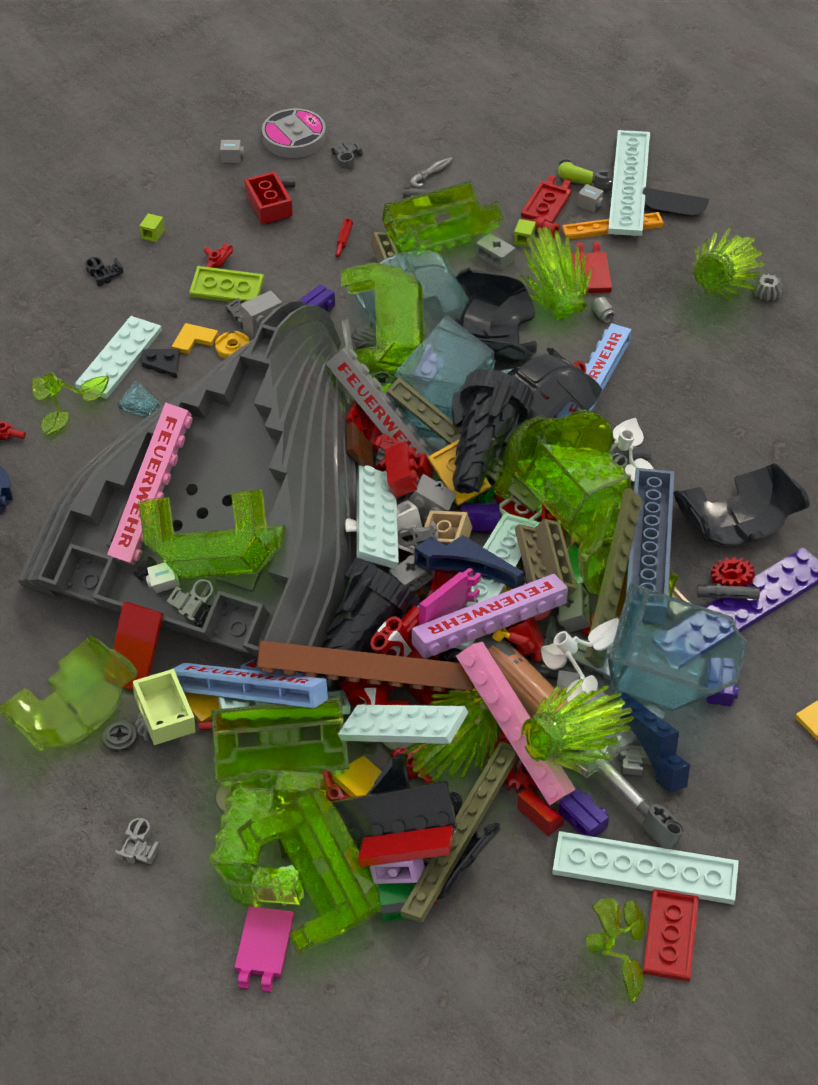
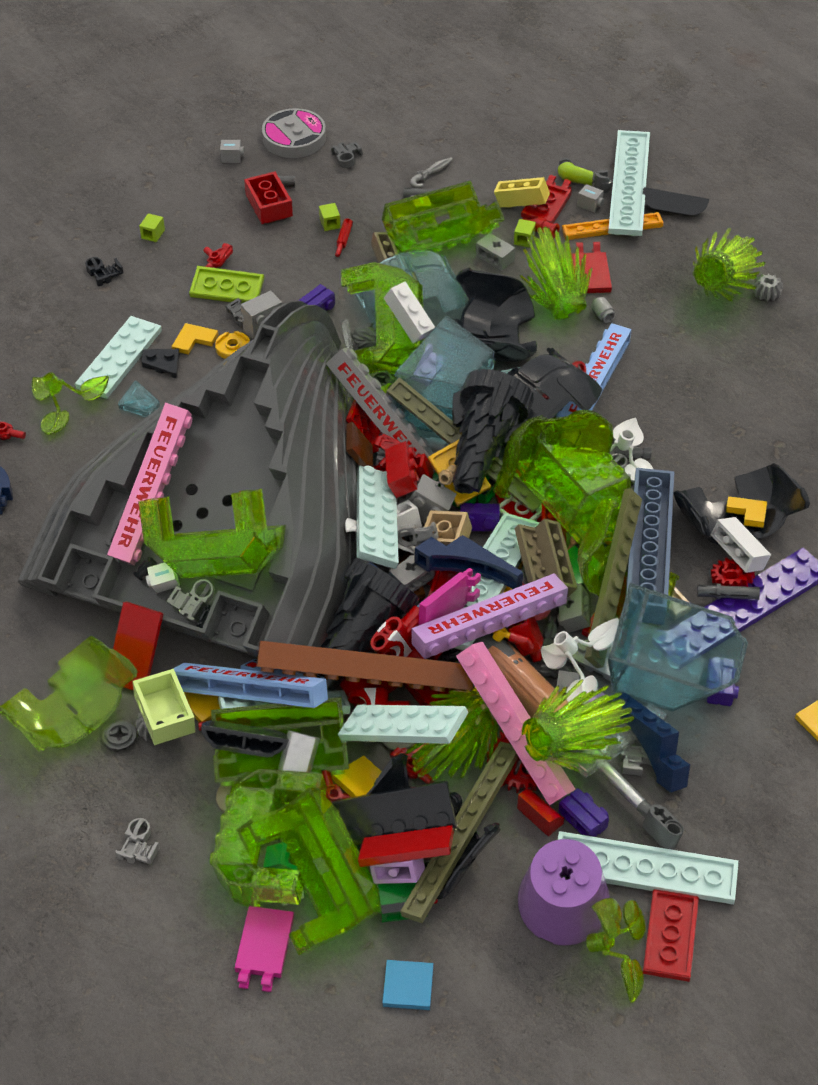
(244, 738): none -> black brick
(278, 857): none -> green panel
(299, 752): none -> flat silver piece
(329, 217): none -> lime brick
(408, 985): none -> dark azure tile
(409, 312): none -> white brick
(446, 476): none -> tan pin
(522, 192): none -> light yellow brick
(560, 907): none -> medium lavender cone
(740, 544): none -> white brick
(752, 509): none -> yellow tile

